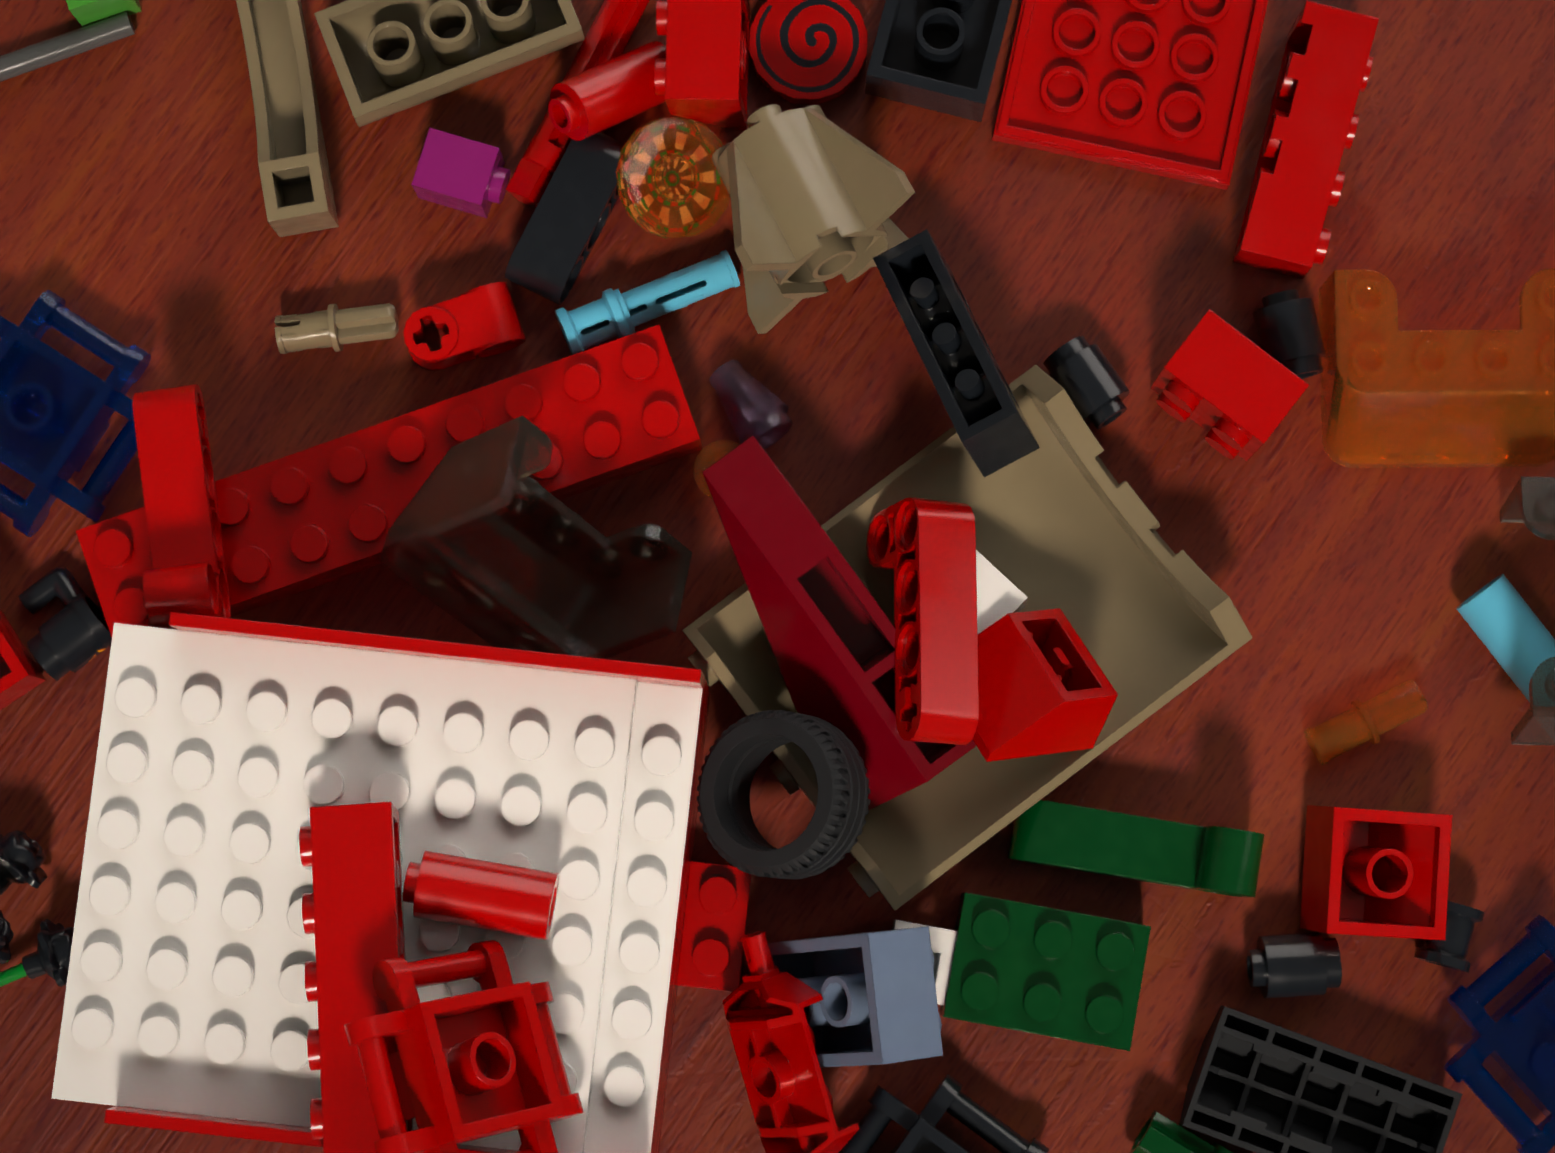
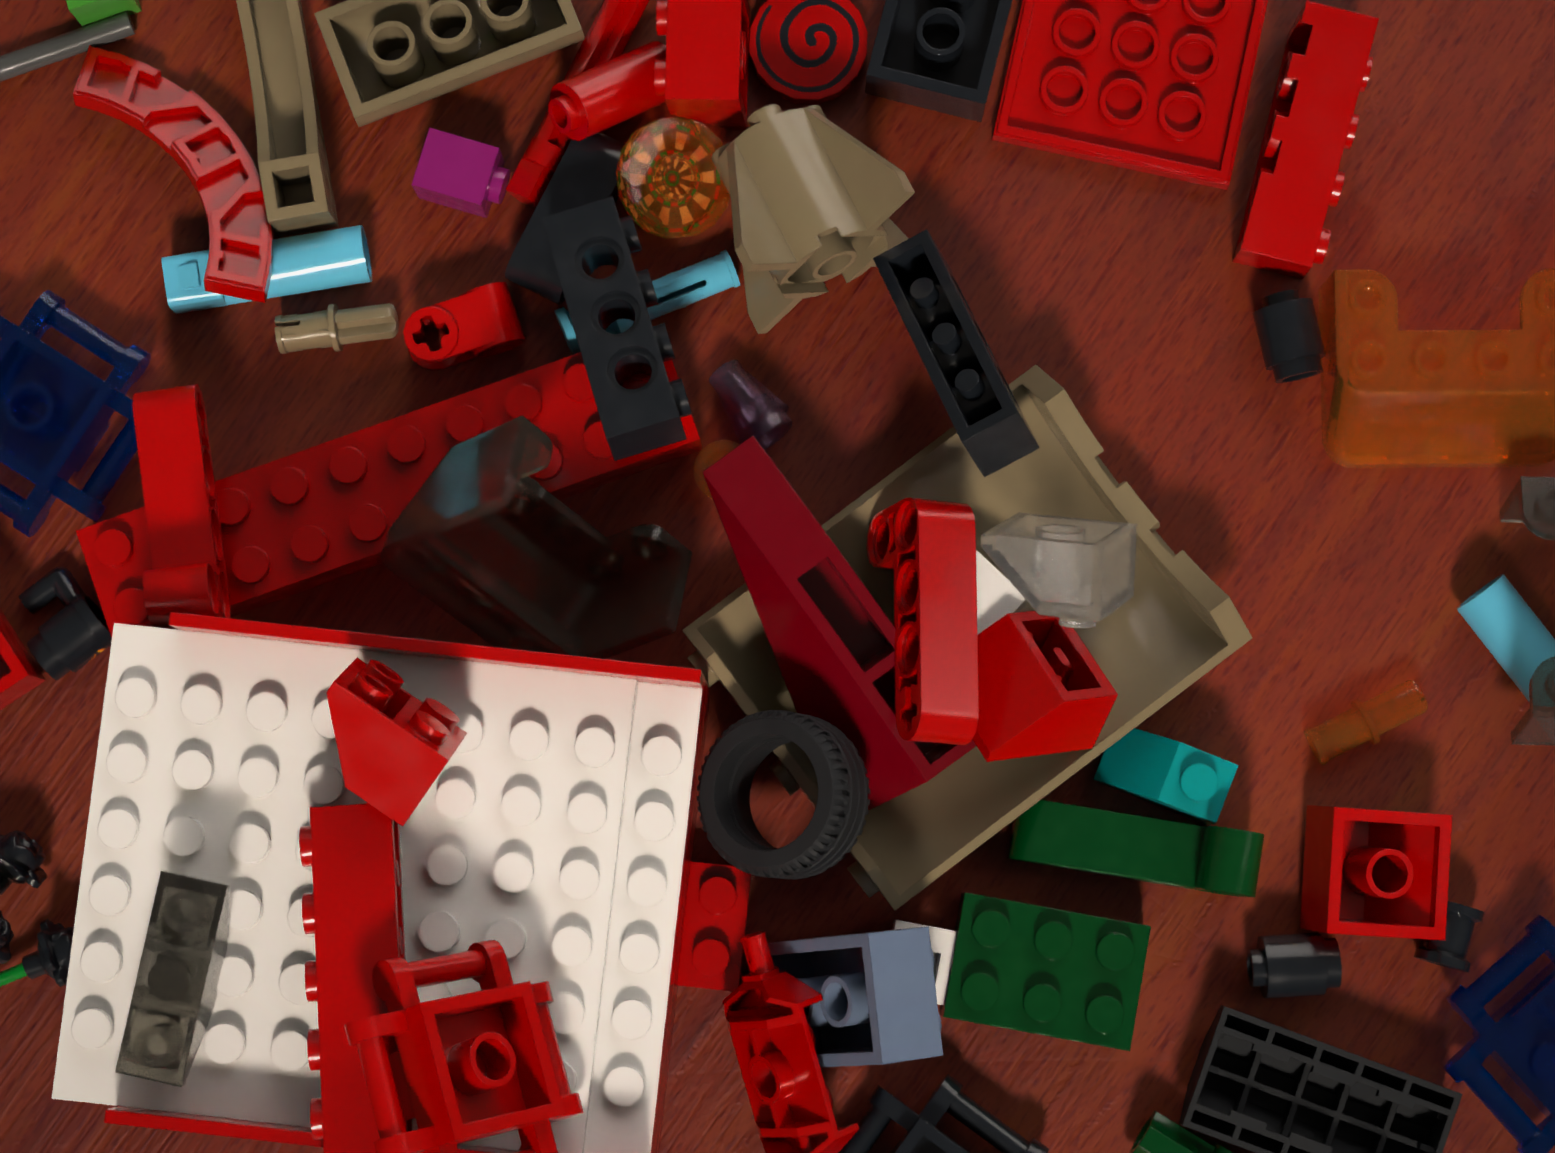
(176, 979): none -> clear smoke slope
(205, 151): none -> red tile
(298, 266): none -> medium azure piece
(388, 738): none -> red slope
(482, 894): red brick -> none
(579, 244): none -> black brick
(1066, 564): none -> clear slope
(1088, 381): black brick -> none
(1168, 775): none -> teal slope
(1227, 388): red brick -> none

